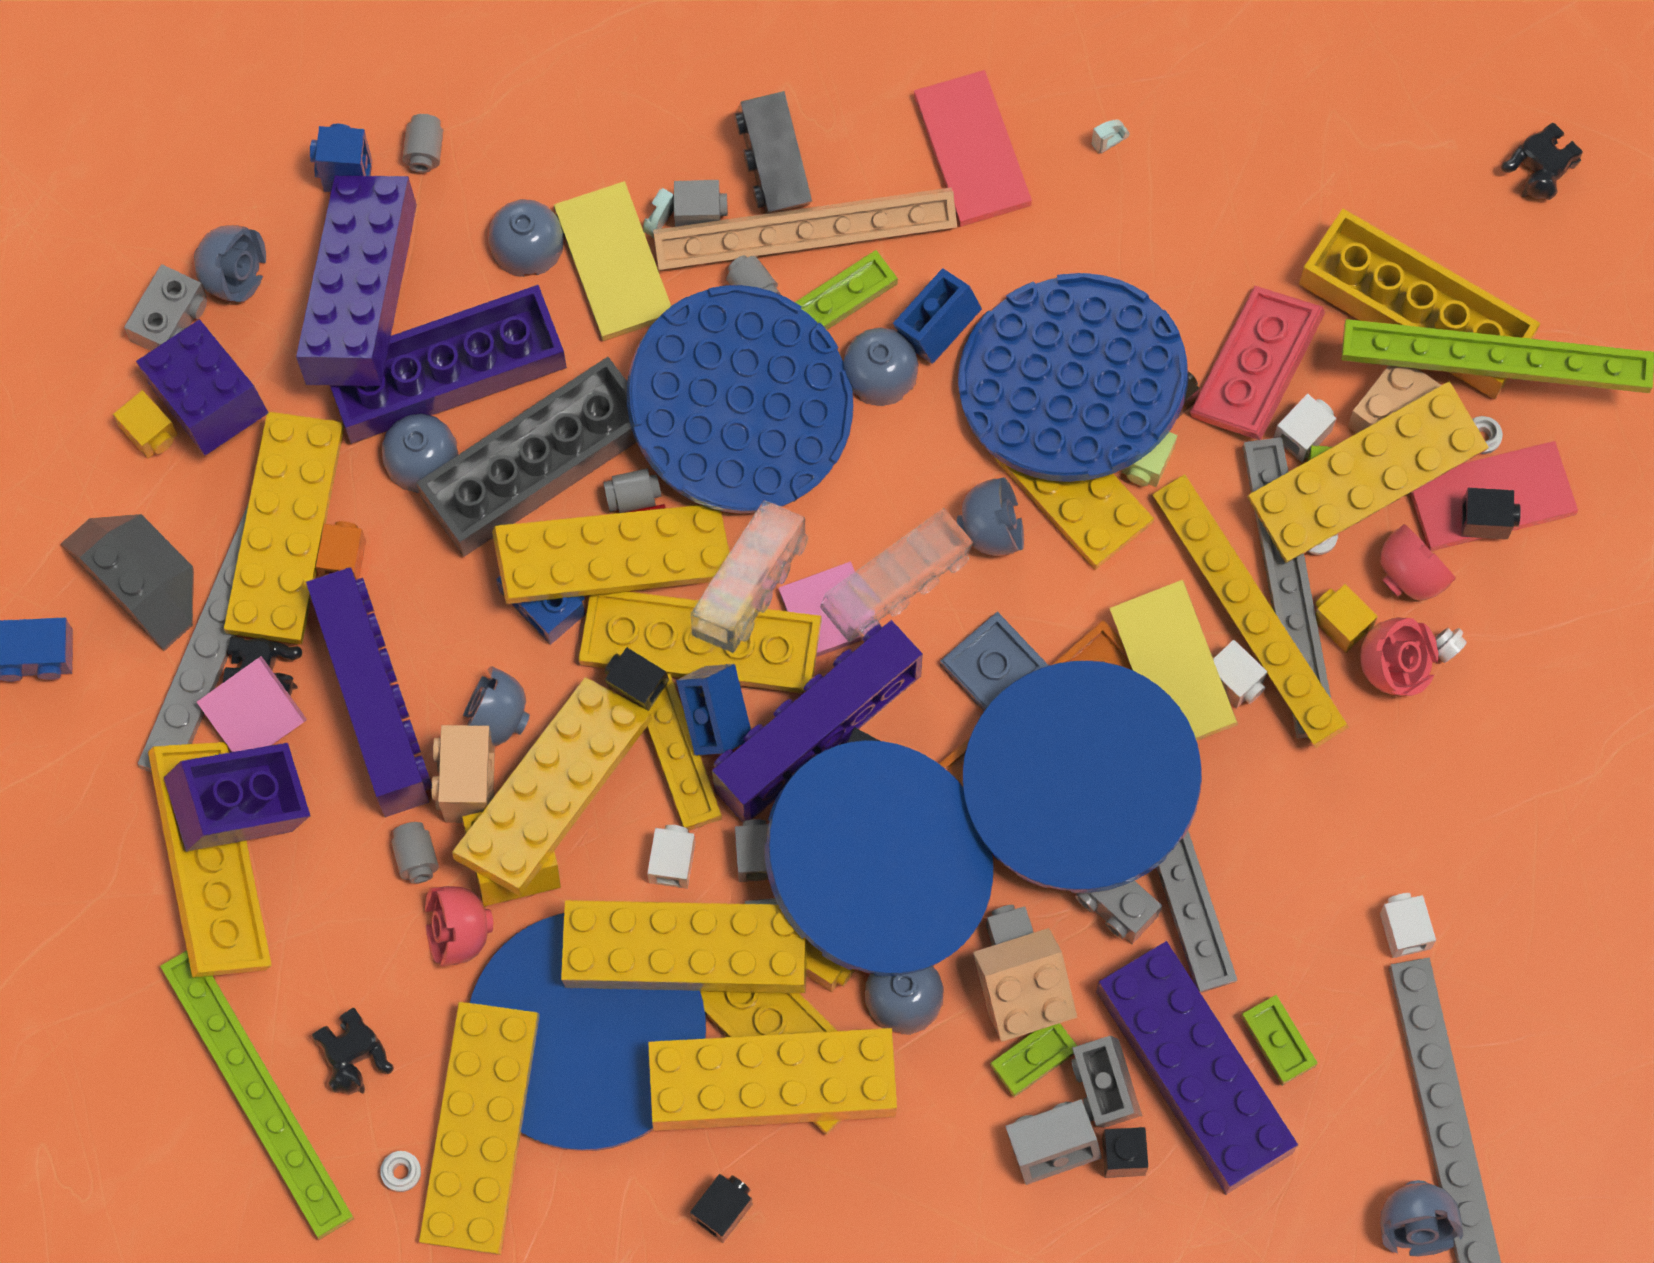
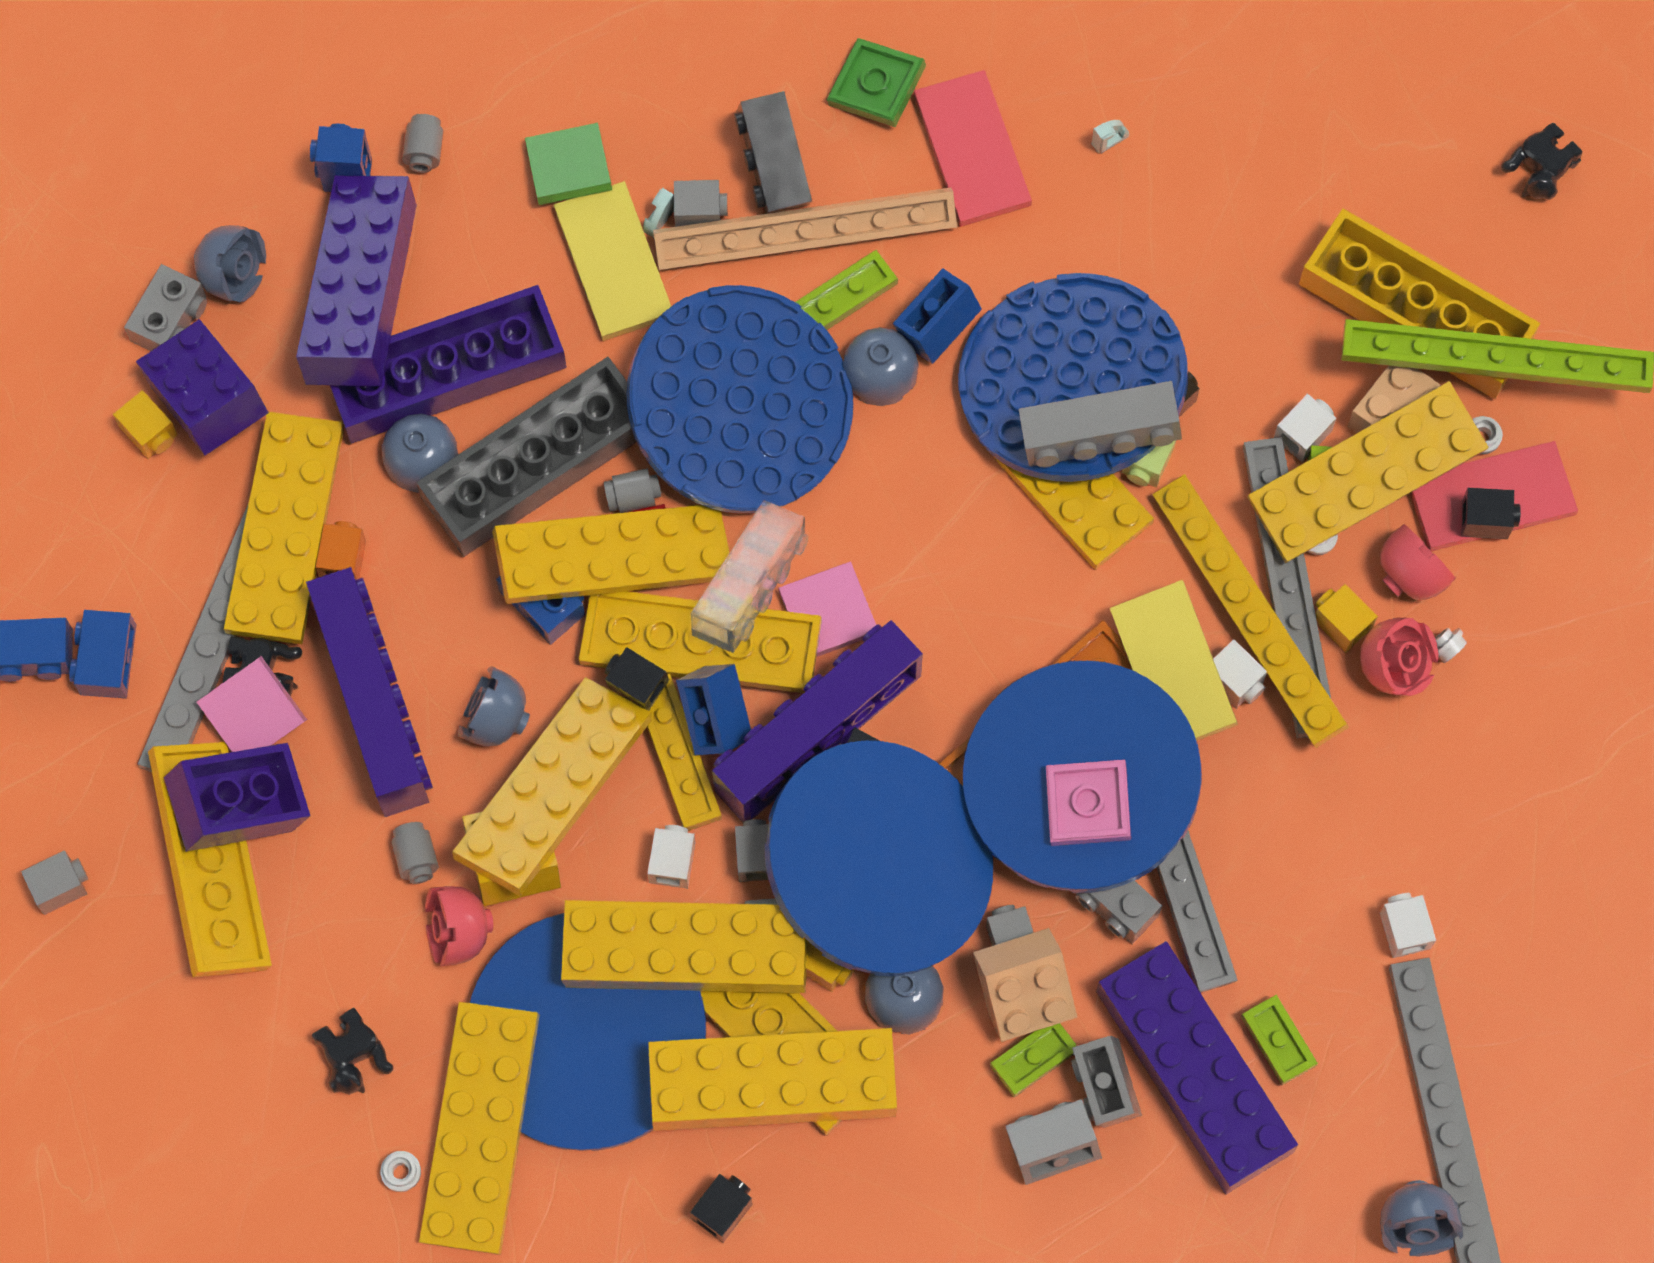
(55, 881): none -> light grey brick
(103, 654): none -> blue brick
(138, 572): dark grey wedge -> none
(259, 1097): lime plate -> none
(465, 771): light nougat brick -> none
(525, 238): sand blue cylinder -> none
(568, 163): none -> bright green tile
(751, 272): light grey brick -> none
(876, 82): none -> bright green tile
(897, 575): clear brick -> none
(991, 518): sand blue cylinder -> none
(991, 660): sand blue tile -> none
(1088, 802): none -> bright pink tile
(1100, 424): none -> light grey brick
(1125, 1152): black brick -> none
(1257, 362): coral tile -> none

